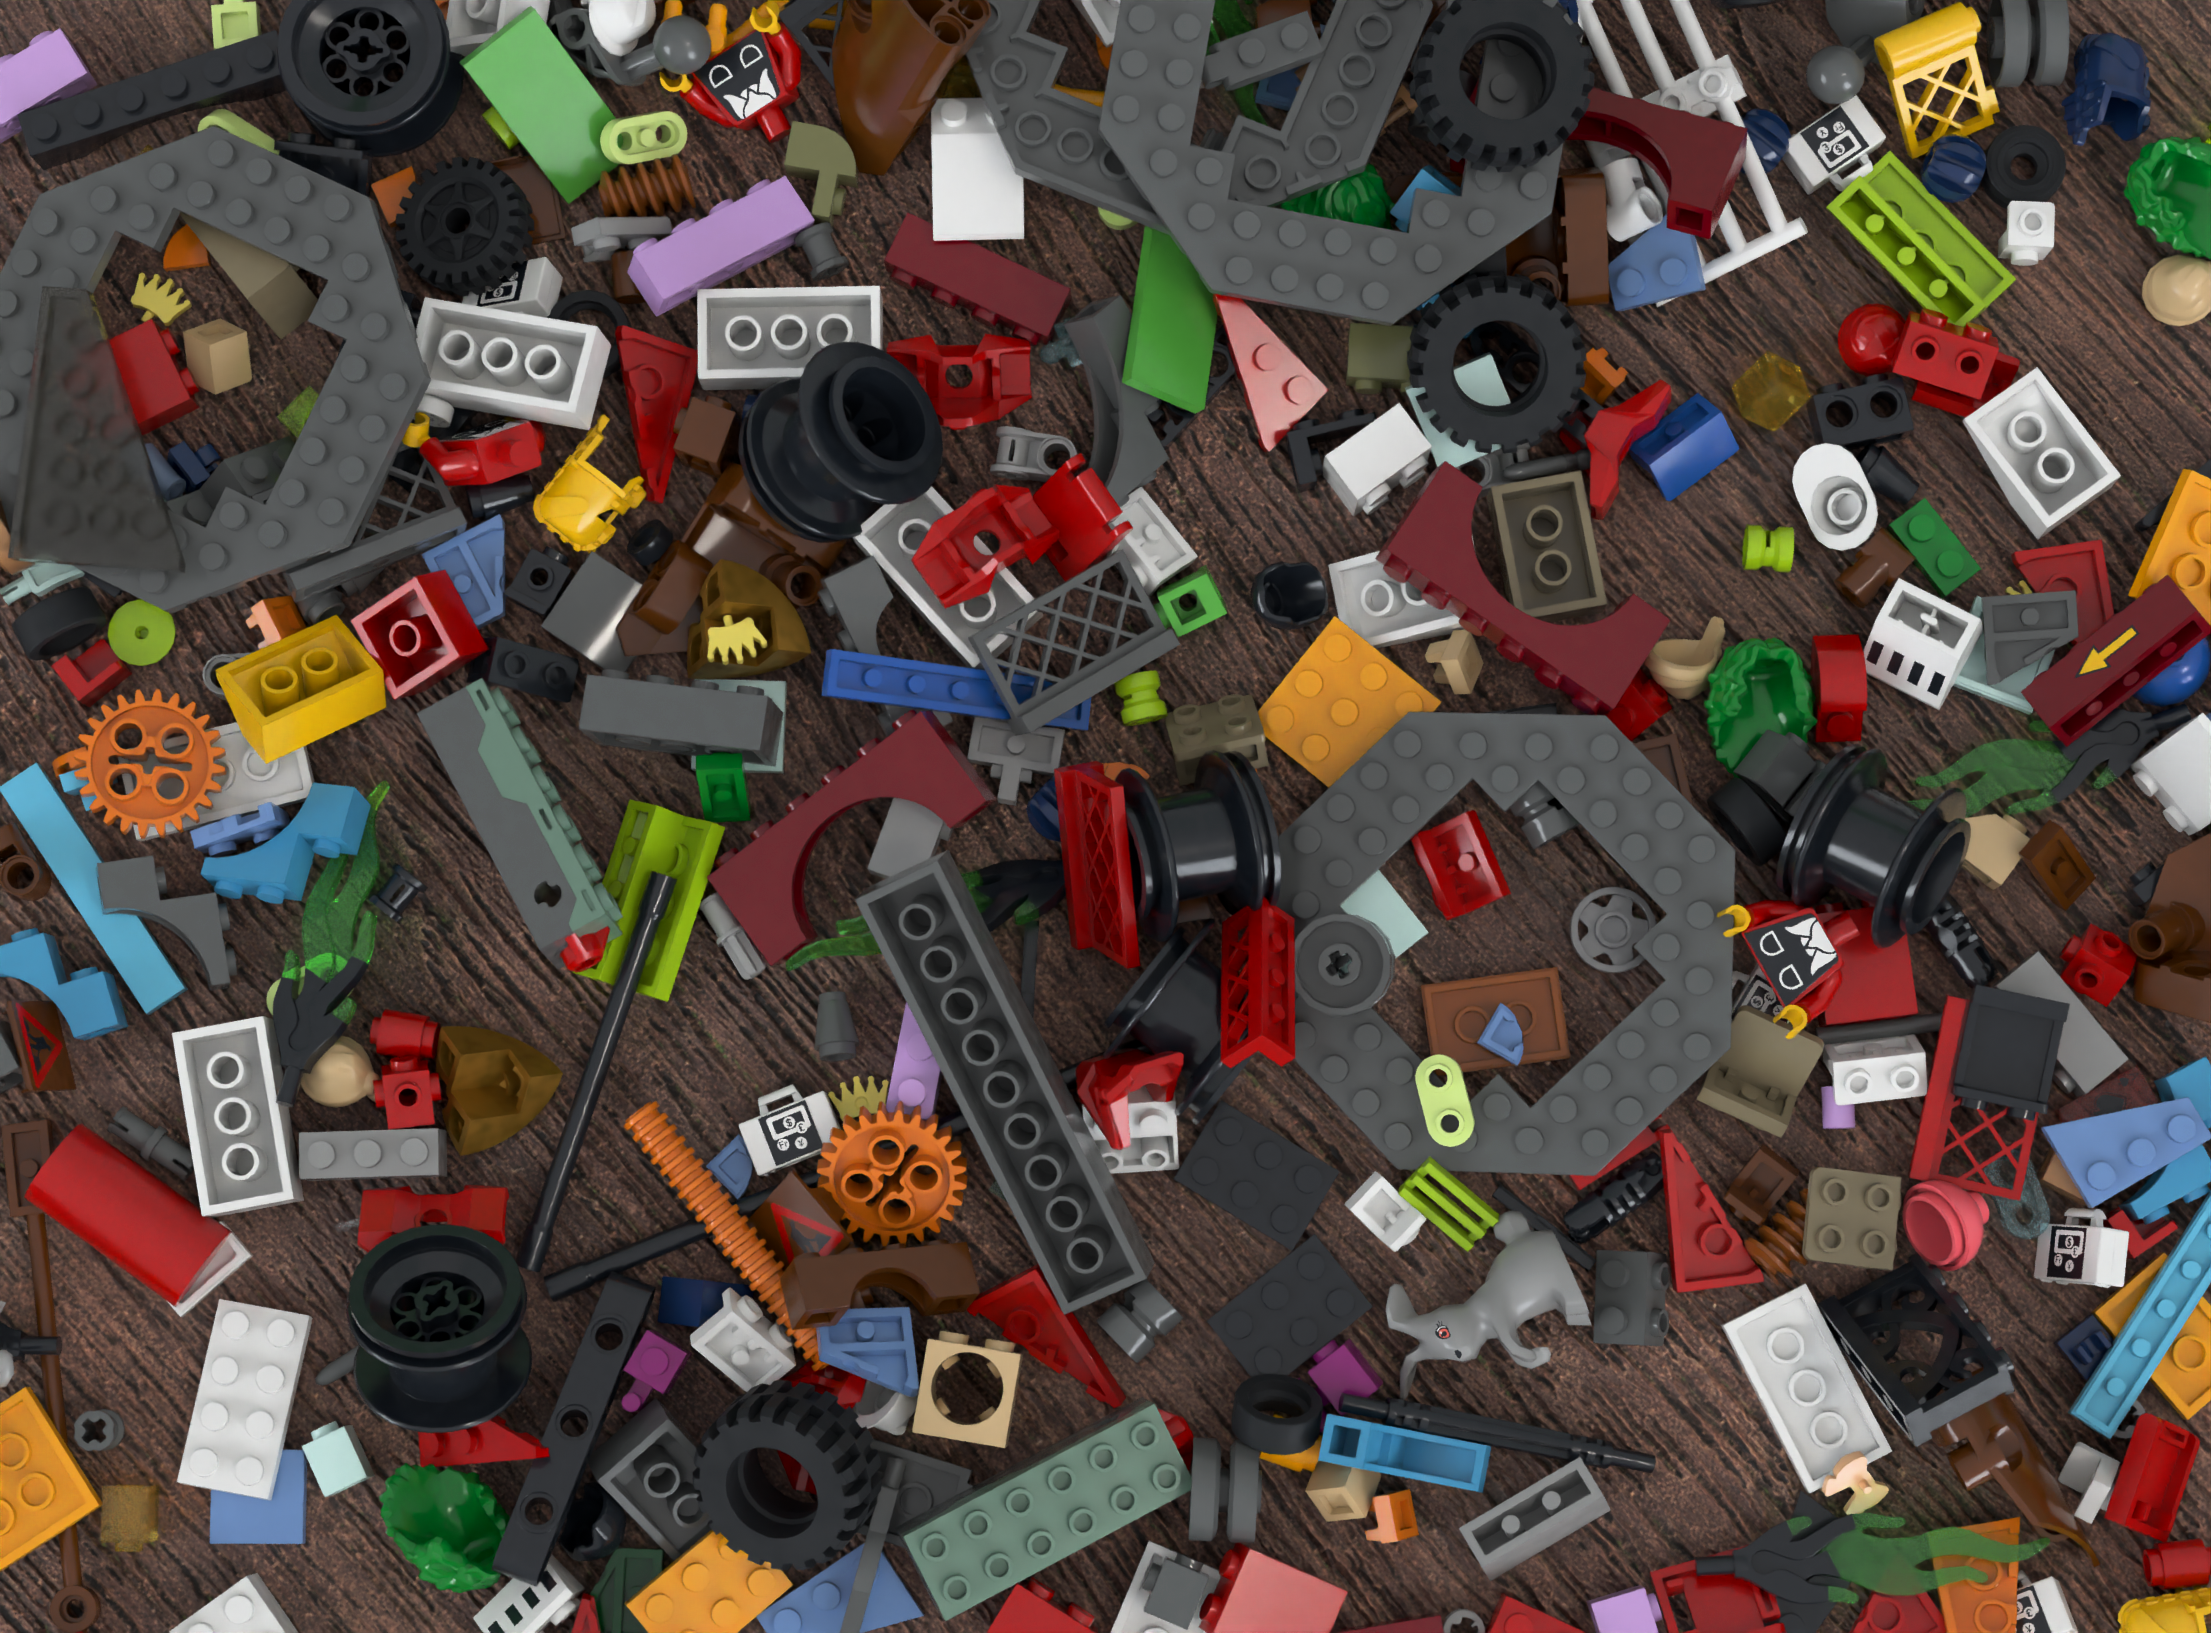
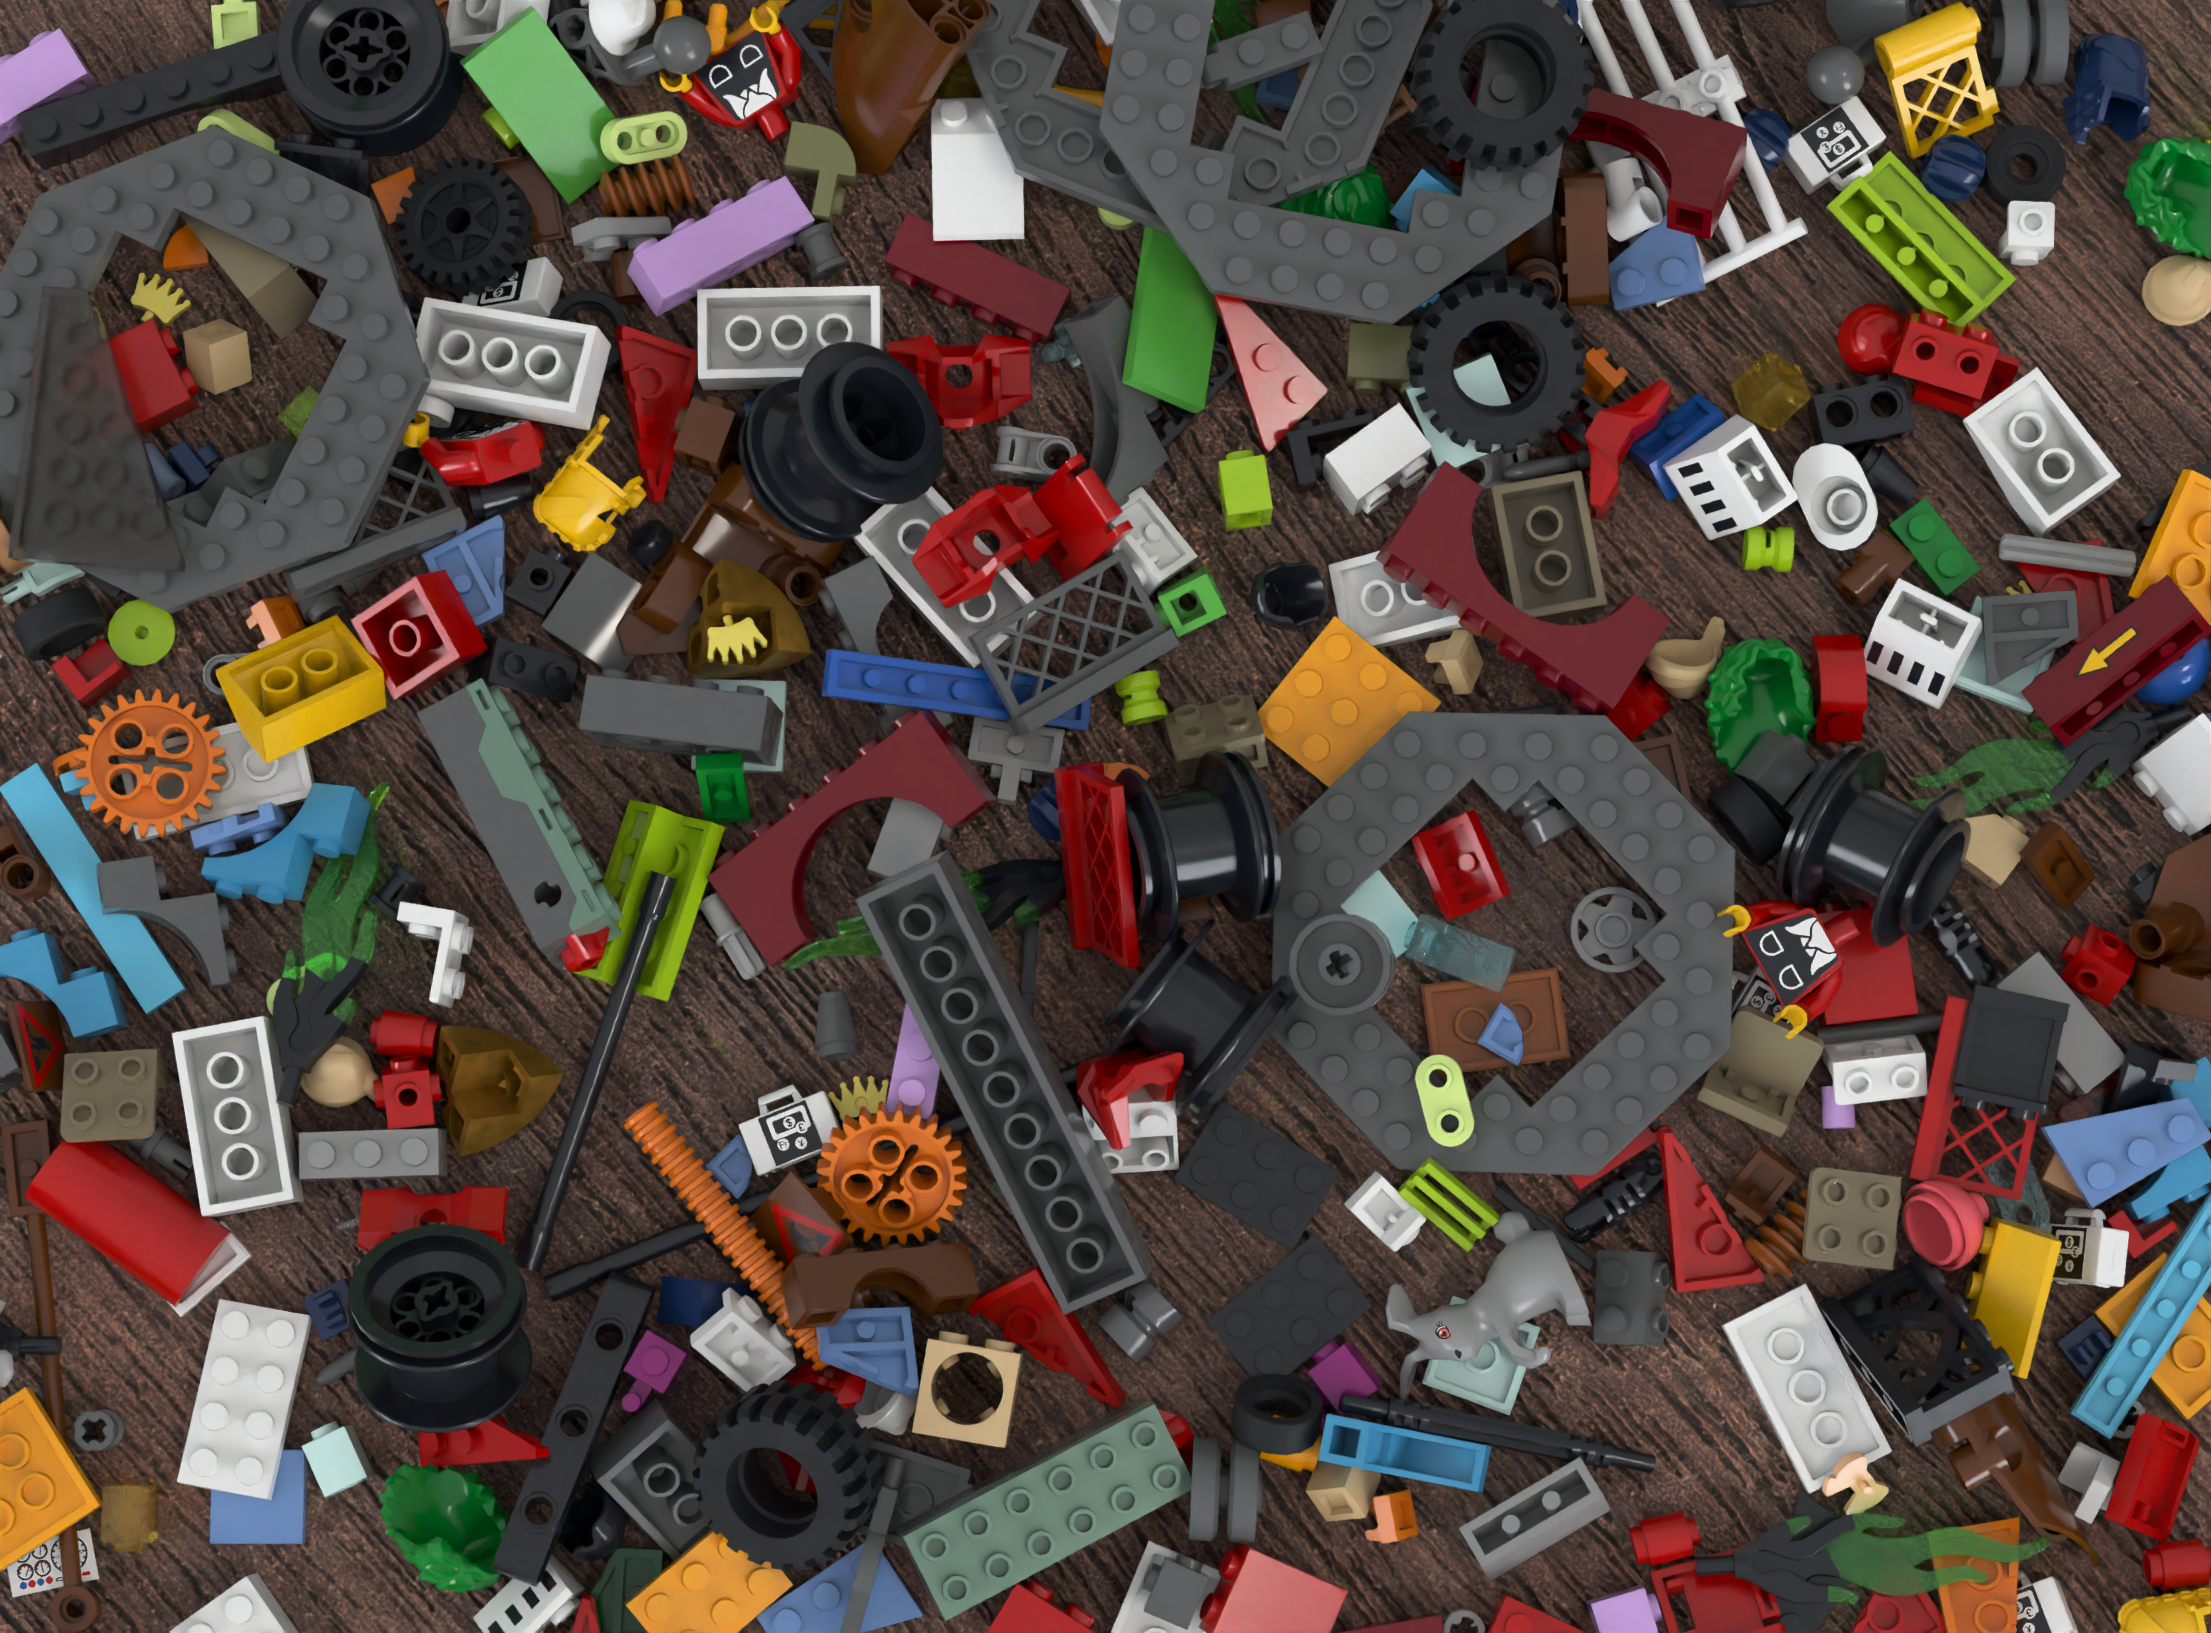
(43, 1570): none -> white sticker
(111, 1094): none -> dark tan bracket
(329, 1309): none -> dark blue tile
(455, 939): none -> white bracket
(1244, 491): none -> lime brick
(1269, 982): red fence -> none
(1459, 953): none -> clear light blue bracket
(1487, 1380): none -> light aqua tile
(1664, 1538): none -> red brick
(1730, 479): none -> white slope
(2013, 1287): none -> yellow slope
(2067, 555): none -> light grey axle
(2146, 1071): none -> black bracket

